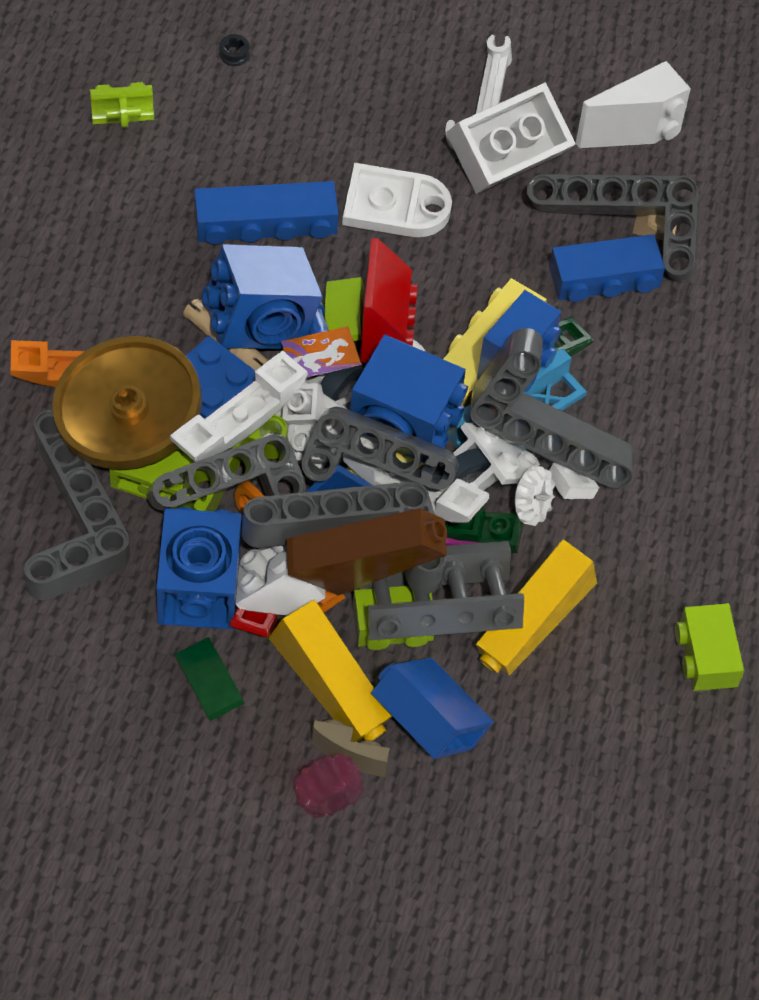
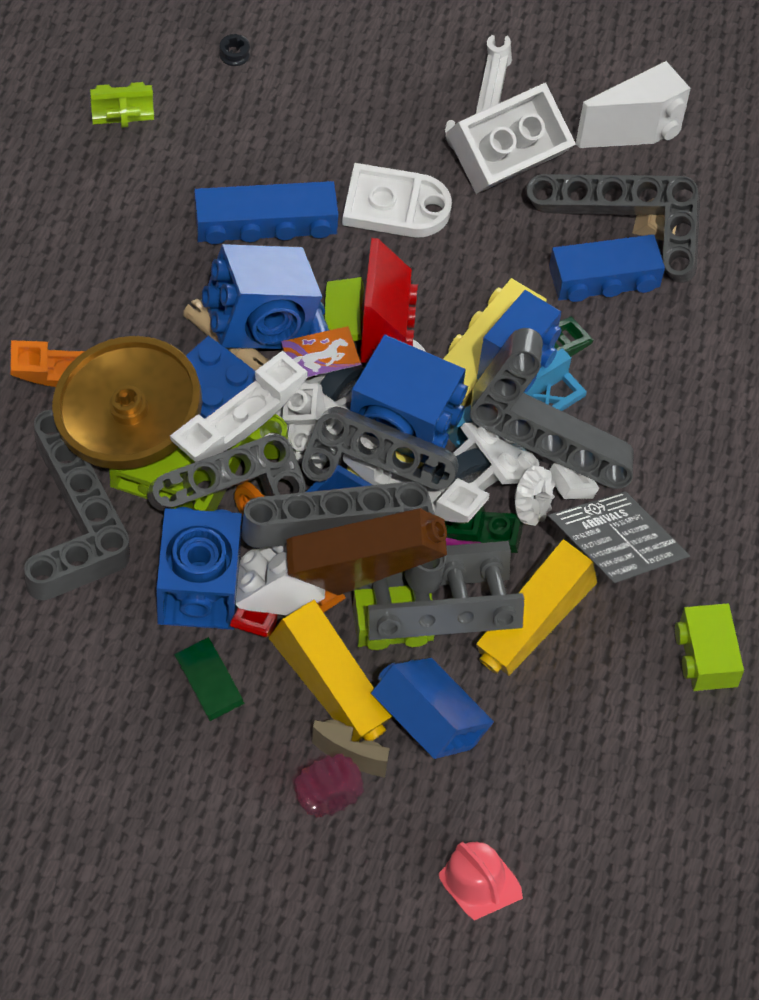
(479, 880): none -> coral piece
(619, 536): none -> dark grey sticker

